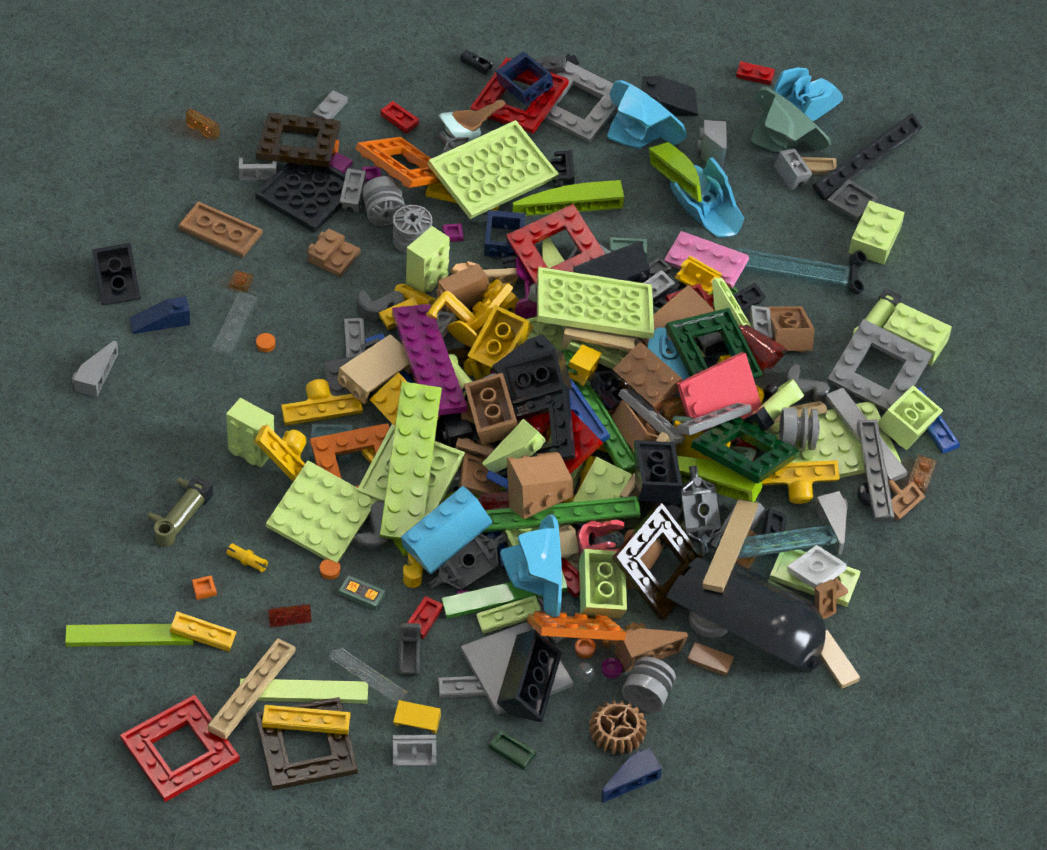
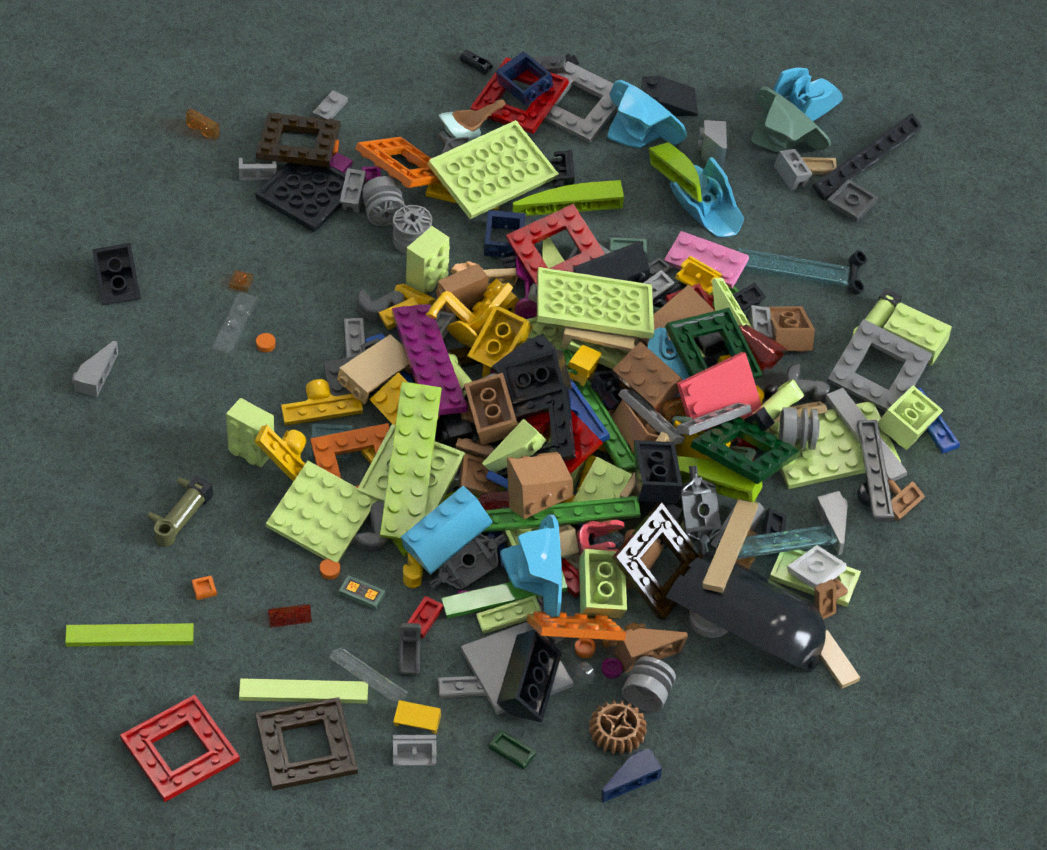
(164, 315): dark blue slope -> none
(202, 631): yellow tile -> none
(220, 229): medium nougat tile -> none
(247, 557): yellow pin -> none
(251, 689): tan tile -> none
(306, 719): yellow tile -> none
(332, 252): medium nougat plate -> none
(399, 117): red plate -> none
(453, 231): magenta tile -> none
(474, 368): yellow plate -> none
(710, 659): medium nougat tile -> none
(755, 73): red plate -> none
(801, 476): yellow plate -> none
(877, 232): yellowish green brick -> none
(922, 472): clear orange plate -> none

